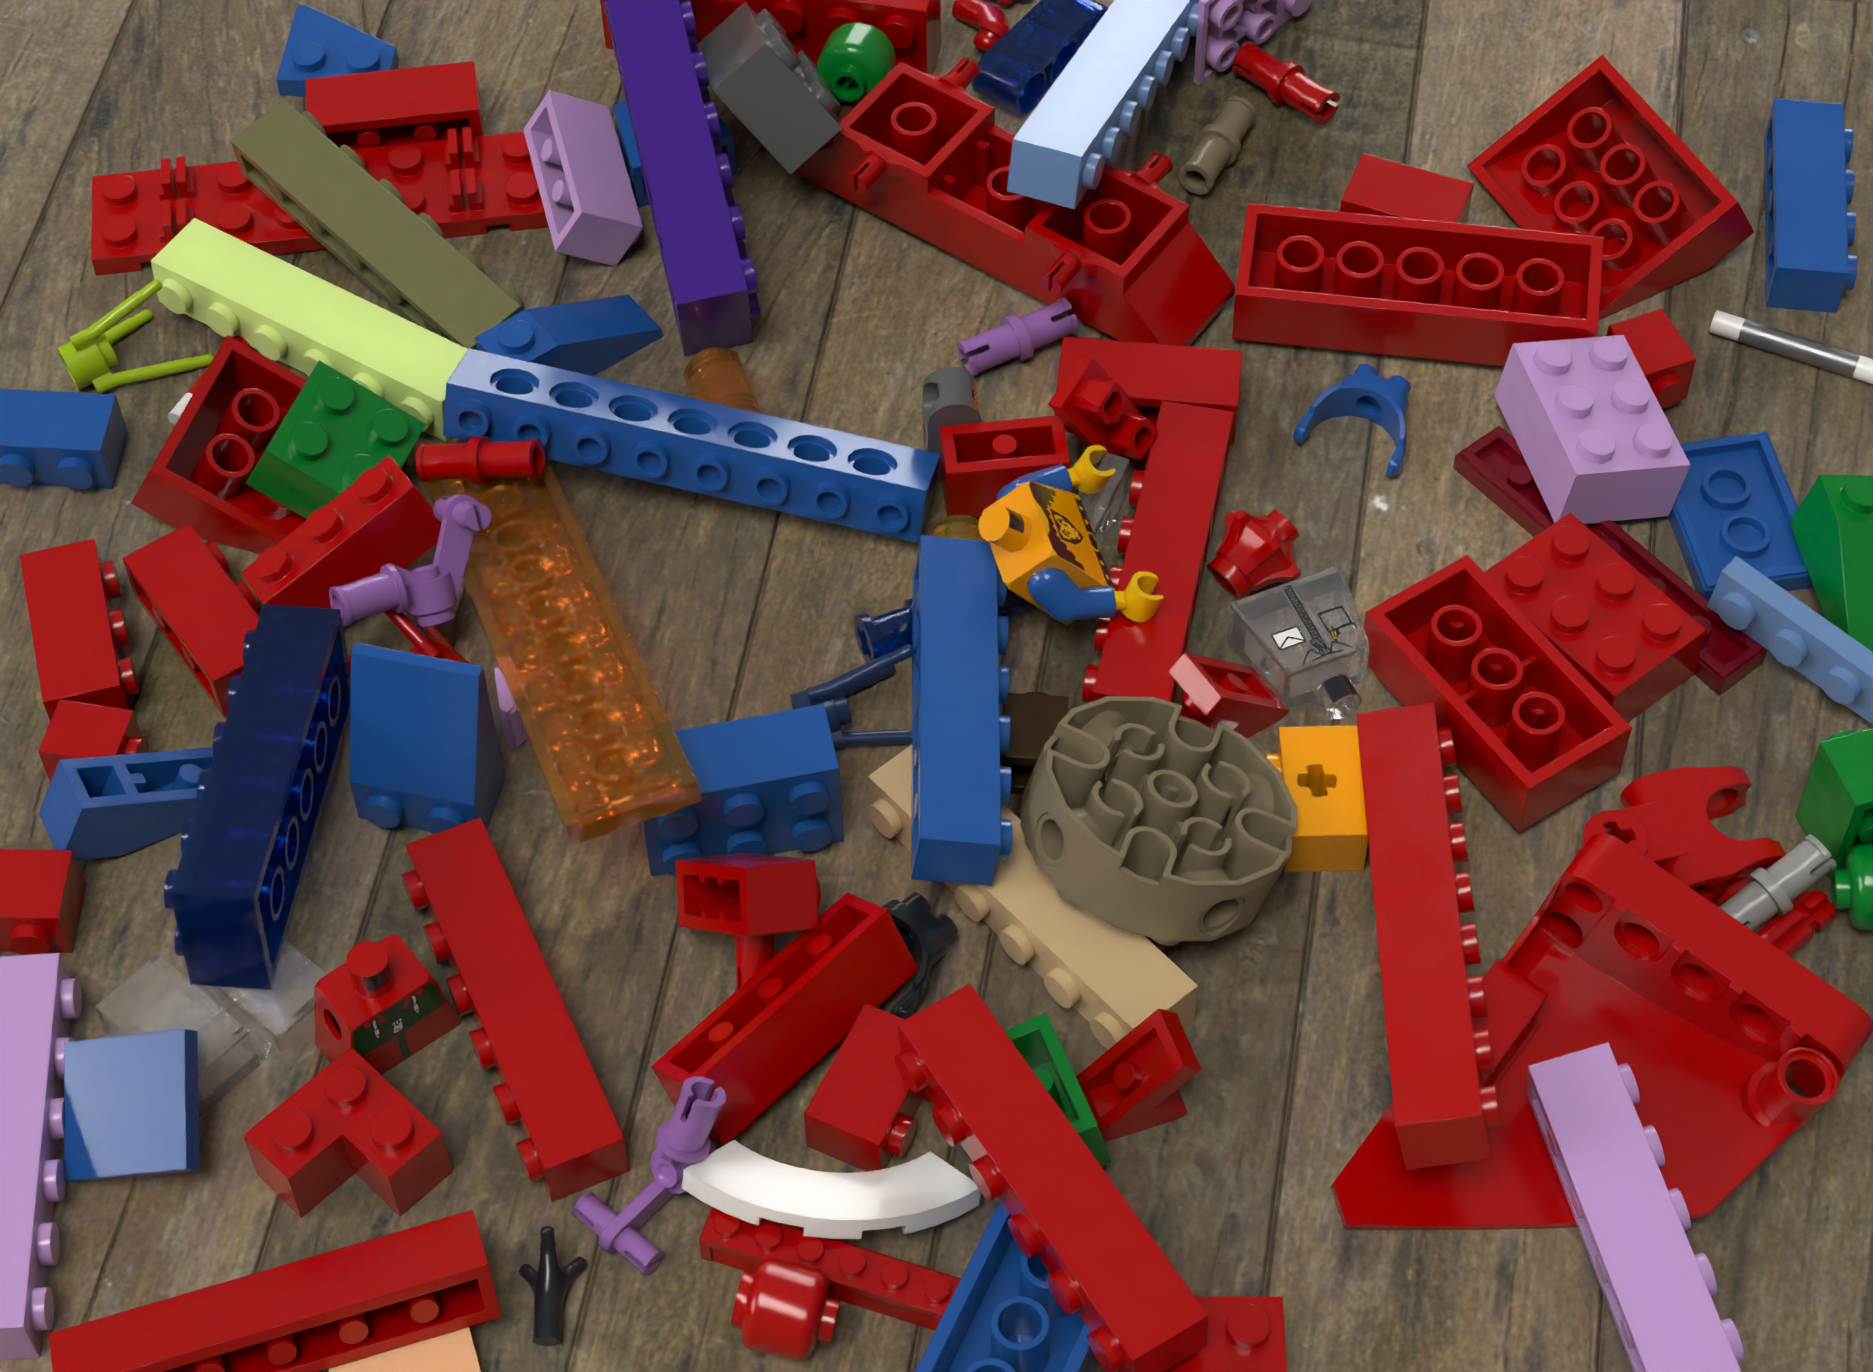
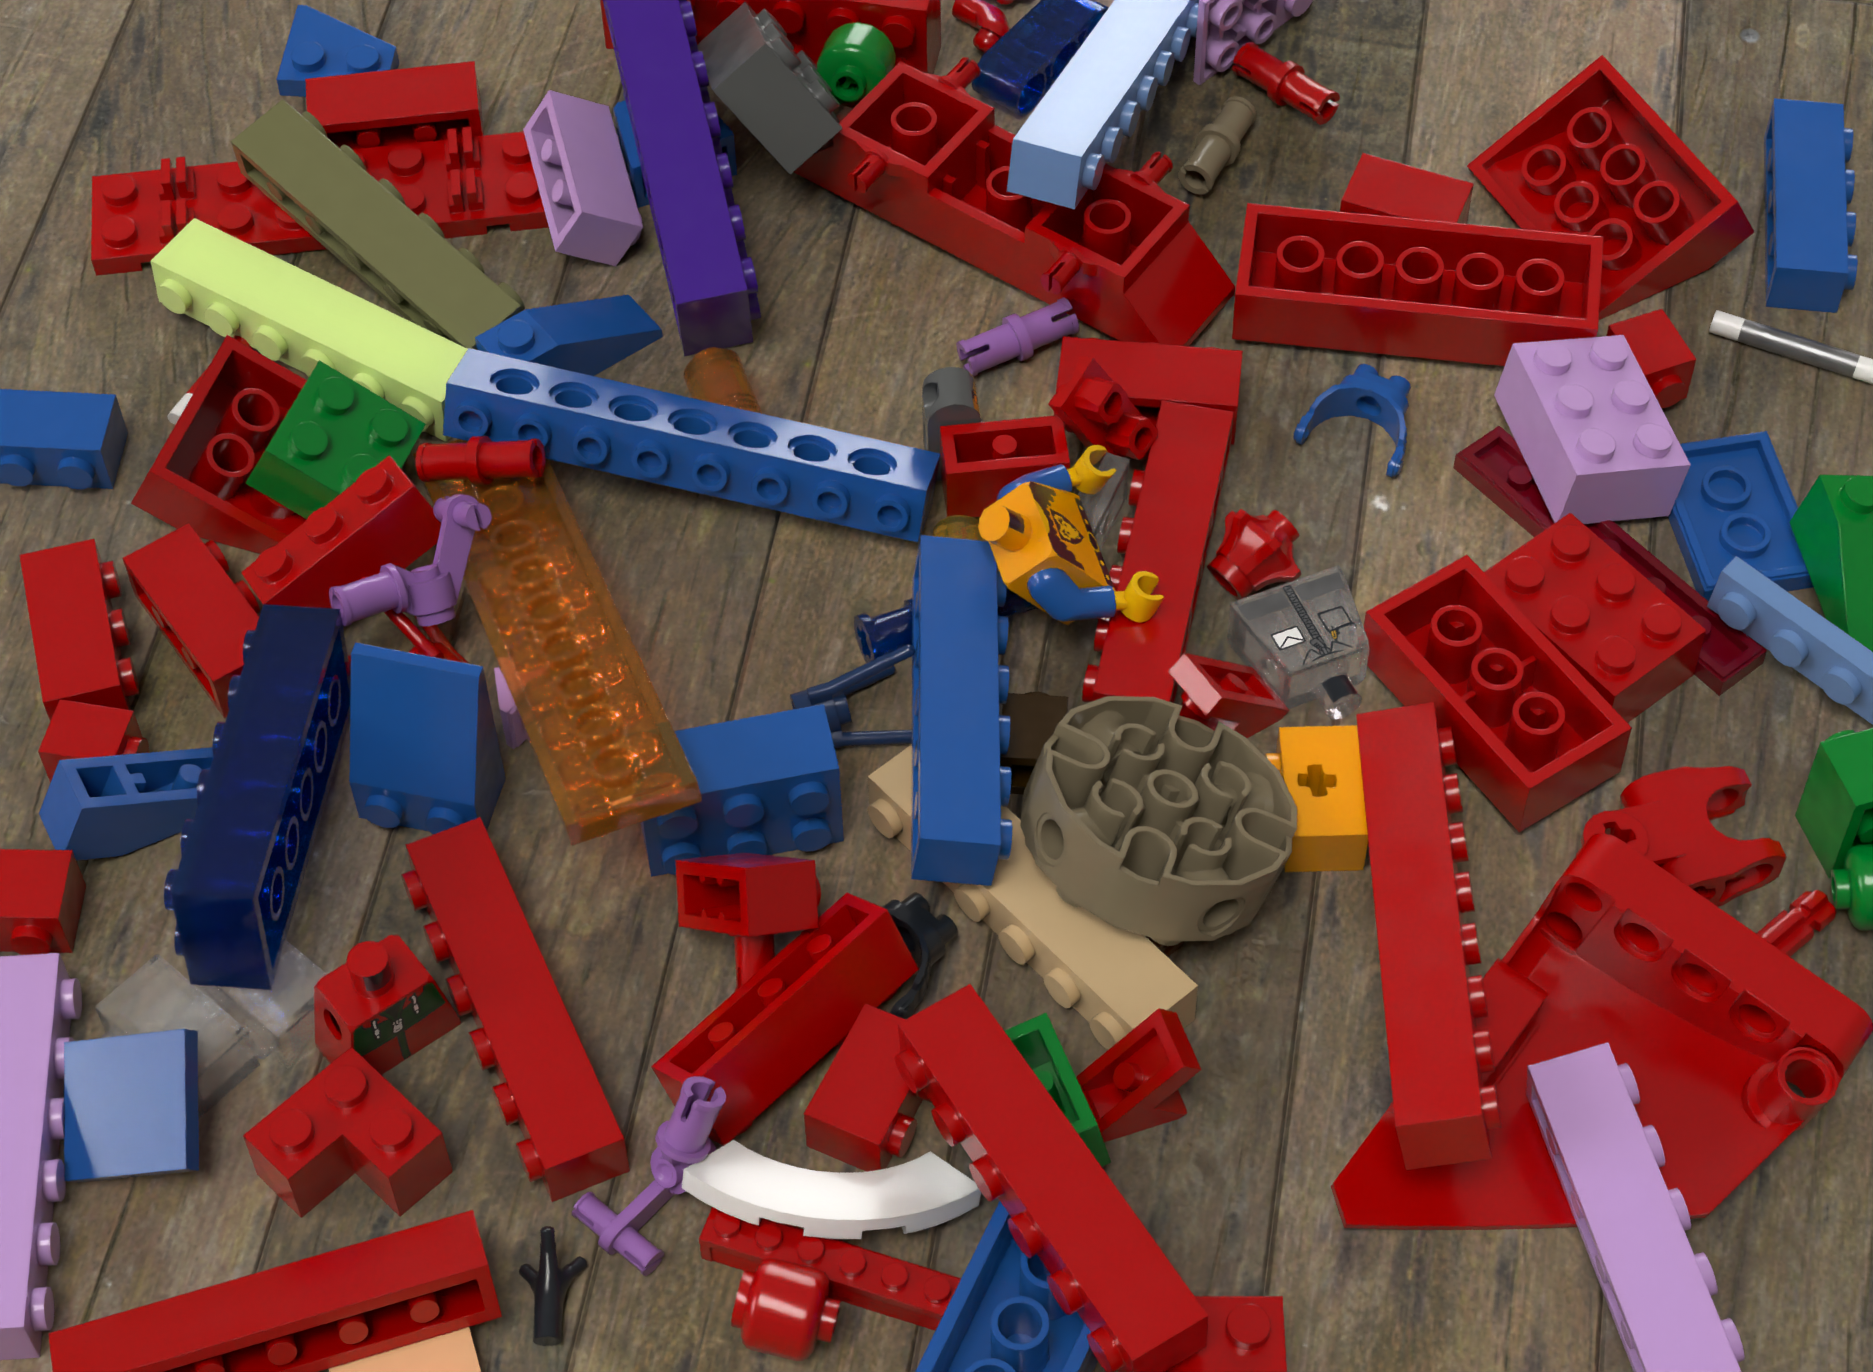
(91, 355): lime plant -> none
(1775, 888): light grey pin -> none

